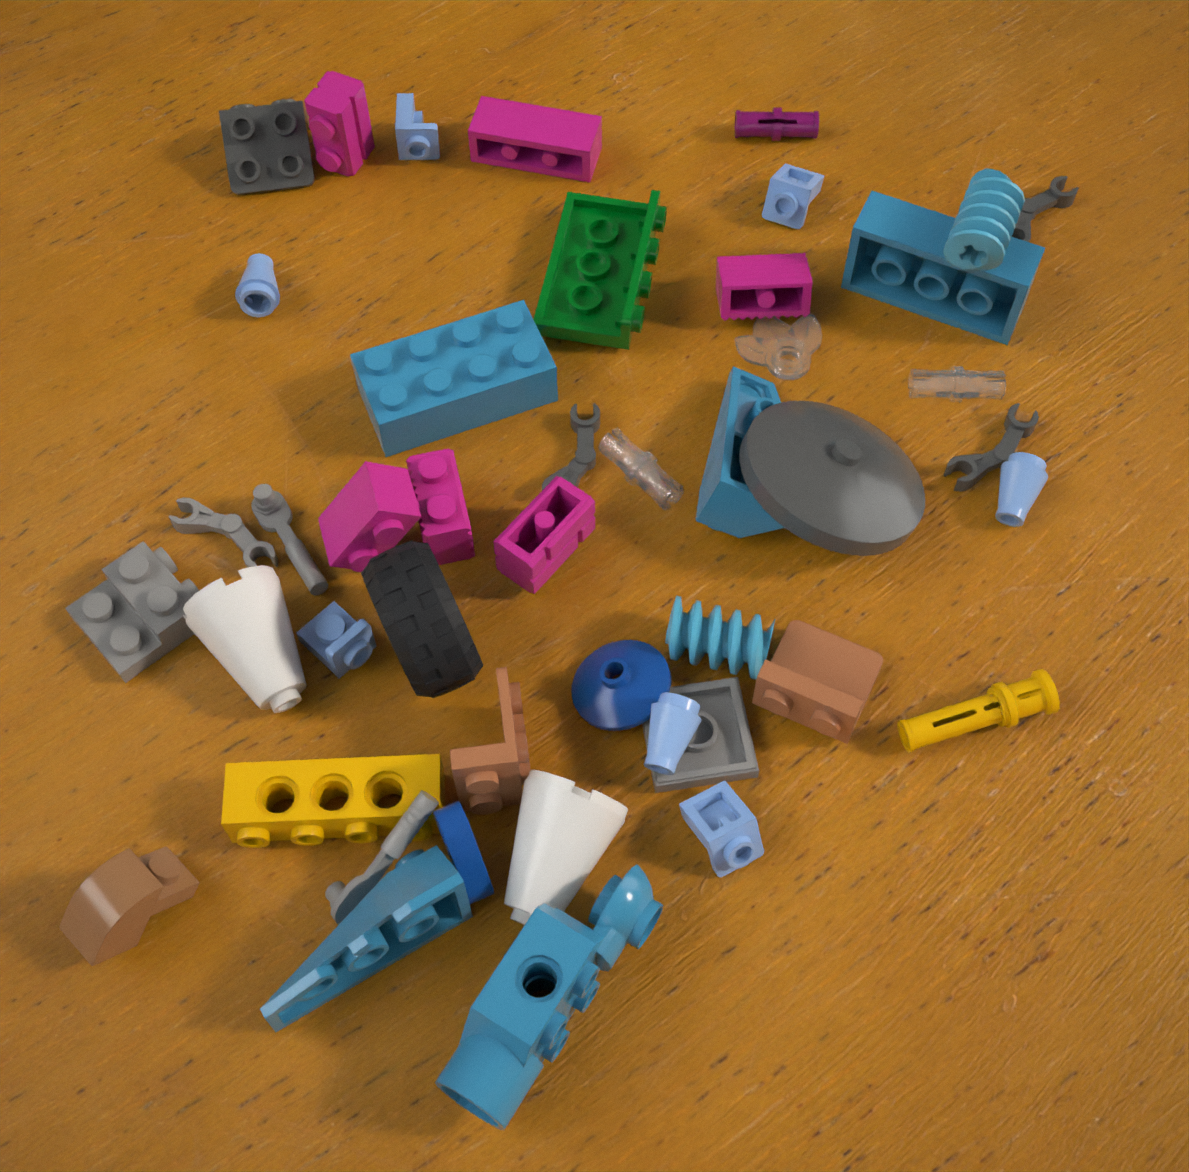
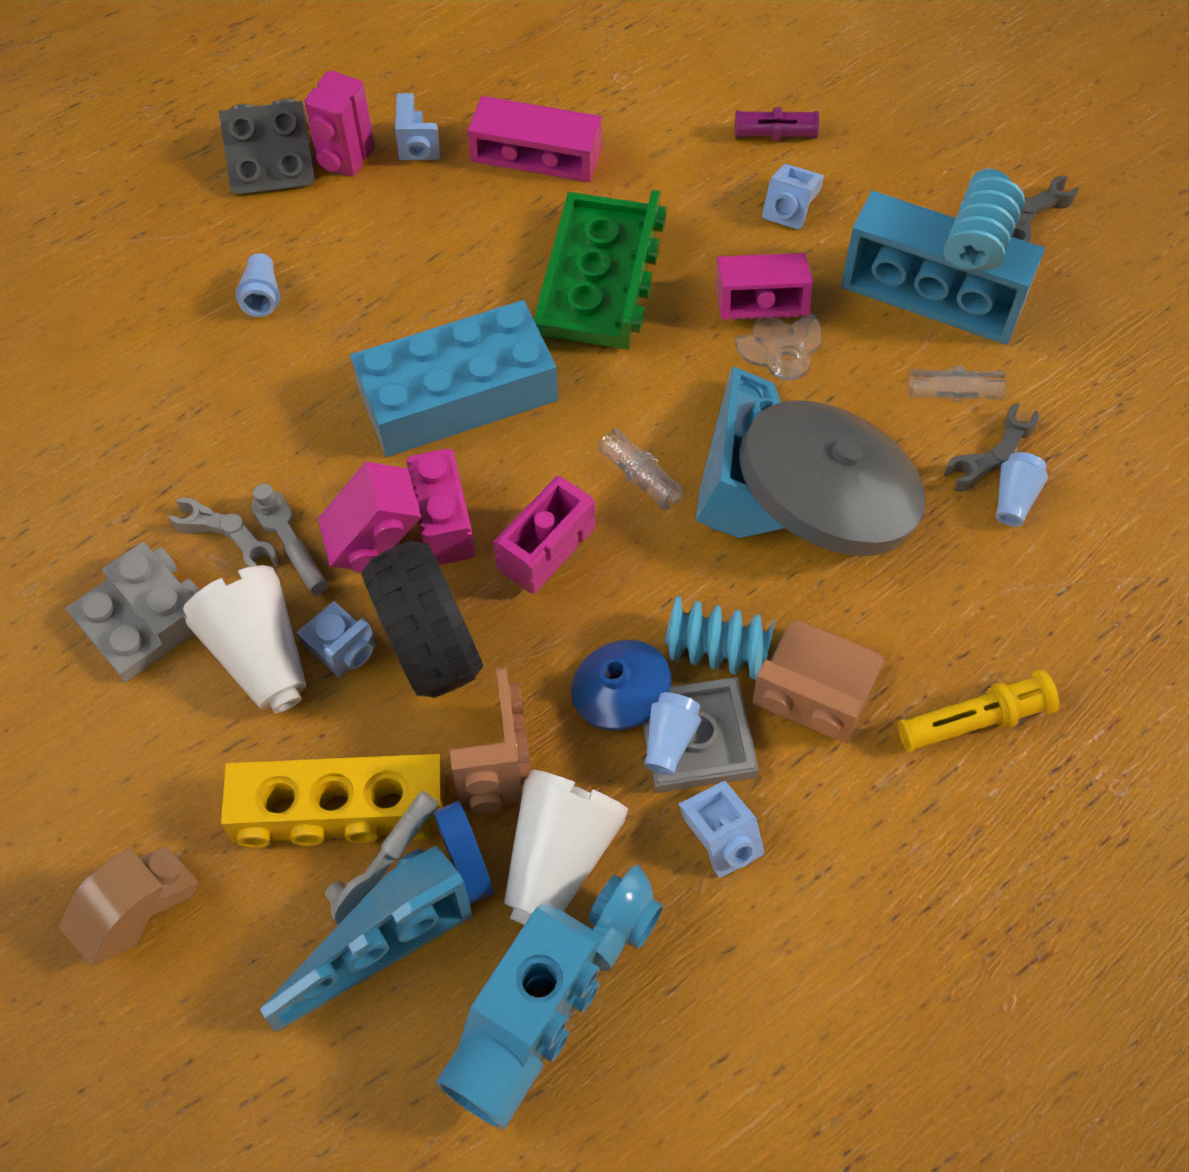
(585, 454): dark grey piece -> none

